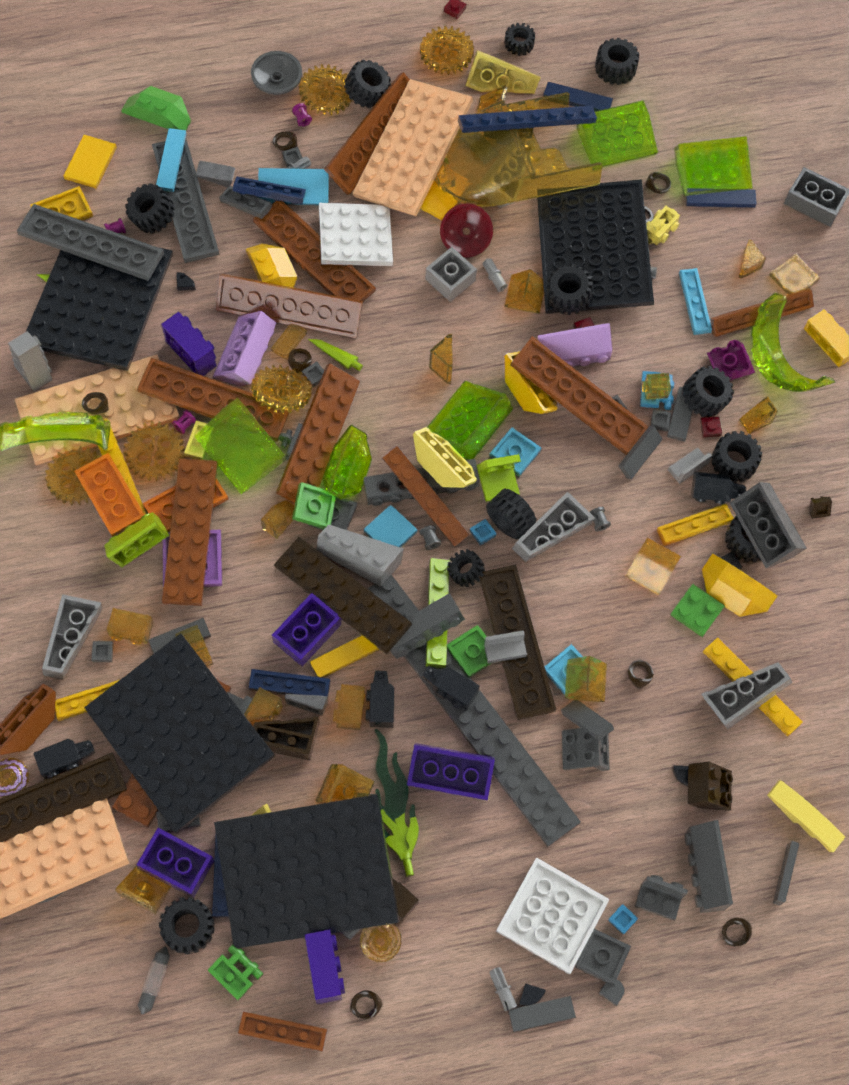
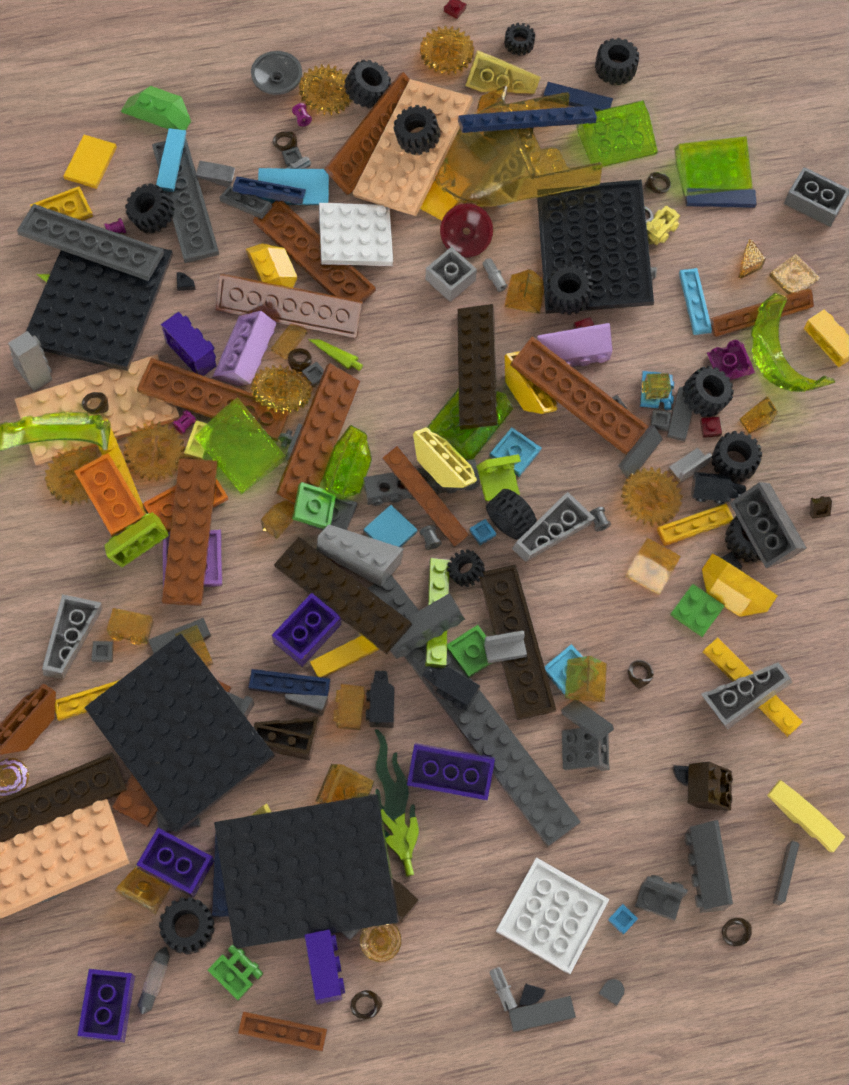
(62, 757): black hinge -> none
(106, 1005): none -> dark purple brick
(263, 707): clear yellow slope -> none
(412, 119): none -> black tyre
(441, 359): clear yellow slope -> none
(477, 367): none -> dark brown plate
(603, 957): dark grey tile -> none
(651, 496): none -> clear yellow gear

